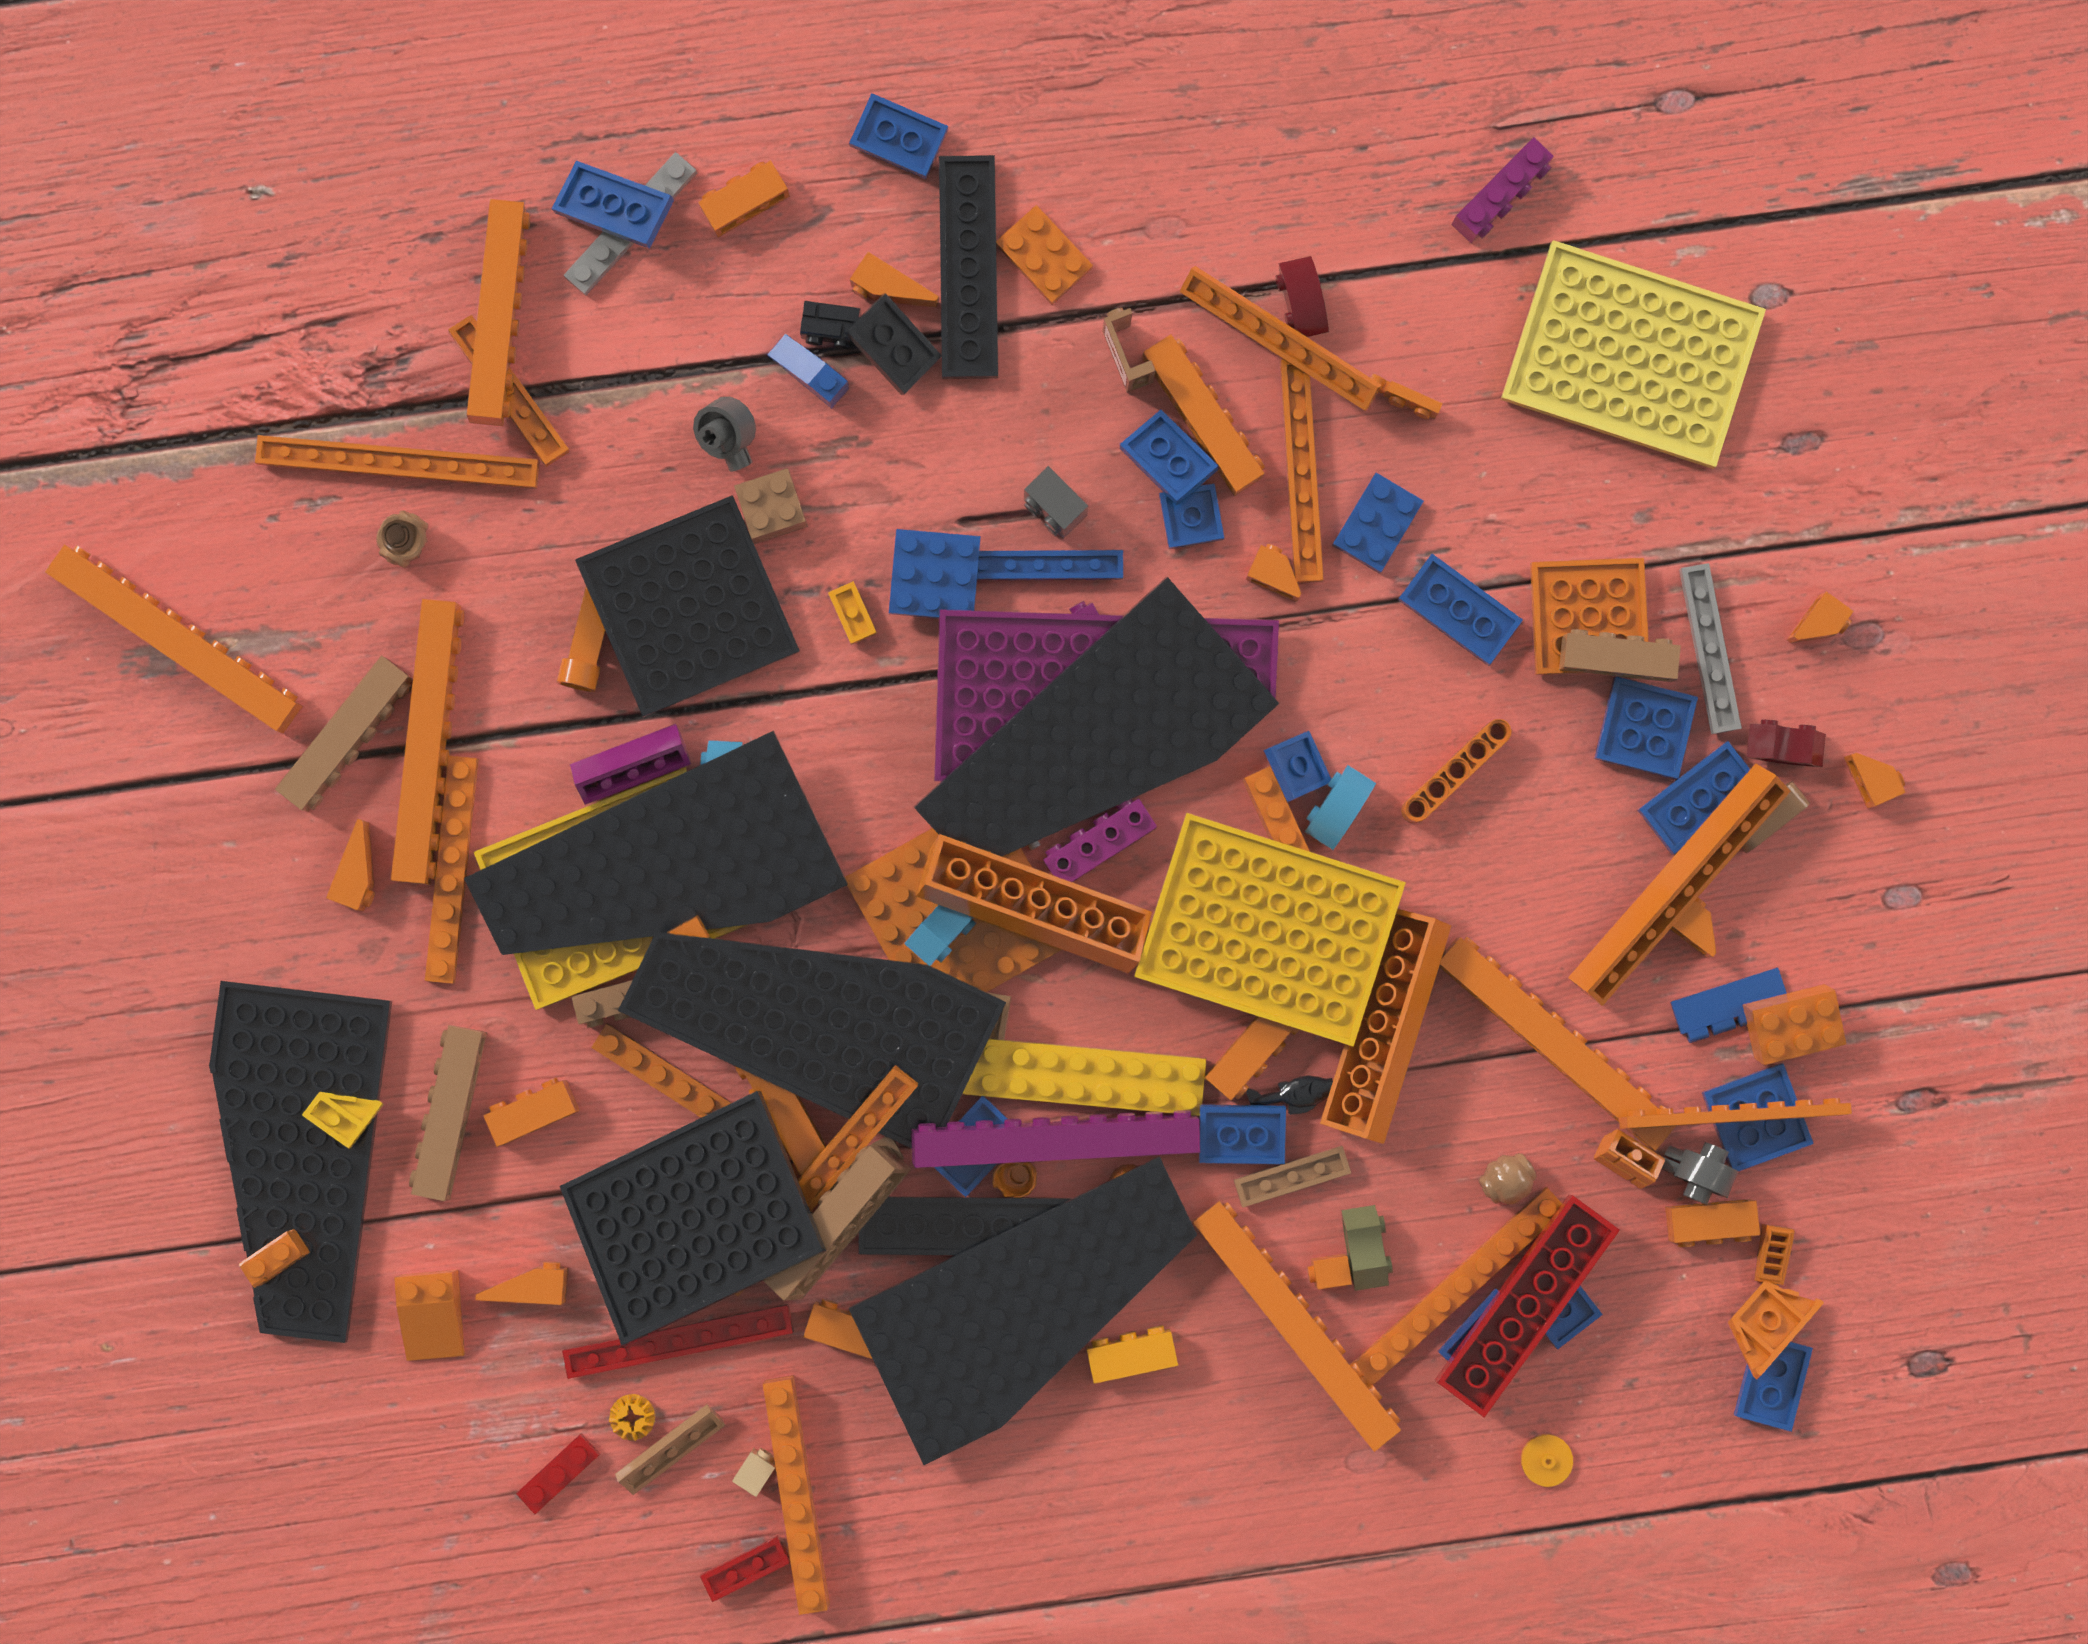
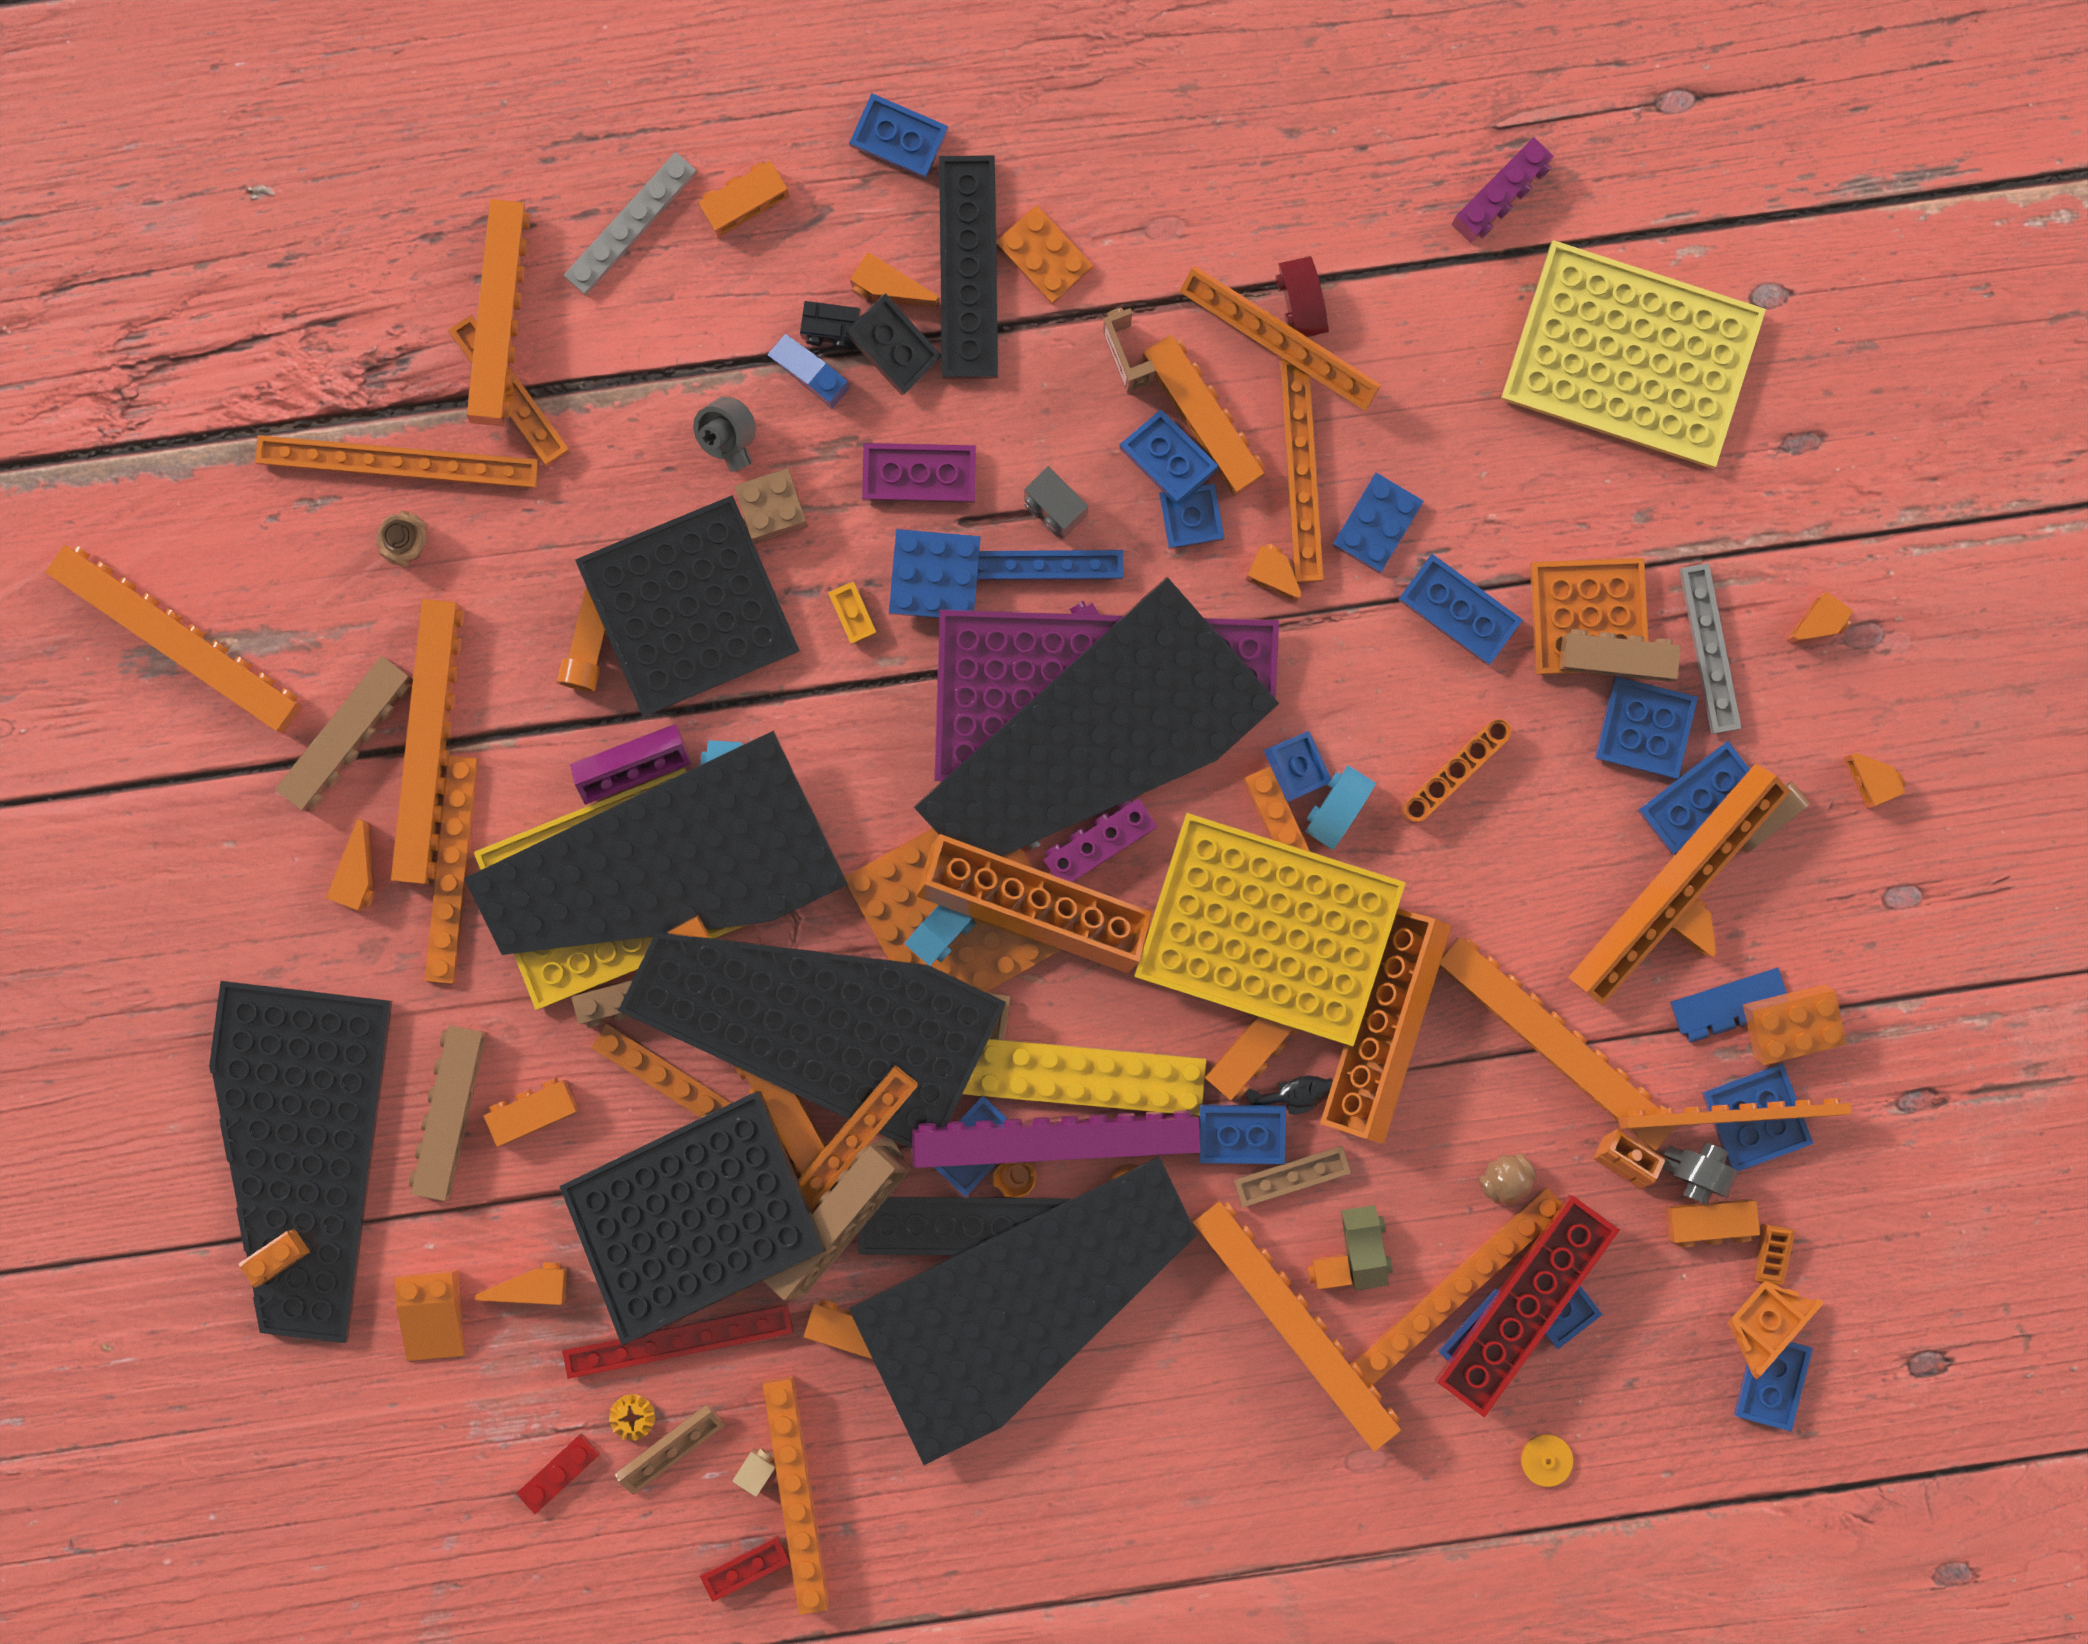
(342, 1115): yellow wing -> none
(613, 204): blue plate -> none
(919, 472): none -> magenta plate
(1131, 1354): light orange brick -> none
(1402, 396): orange plate -> none
(1785, 744): dark red brick -> none

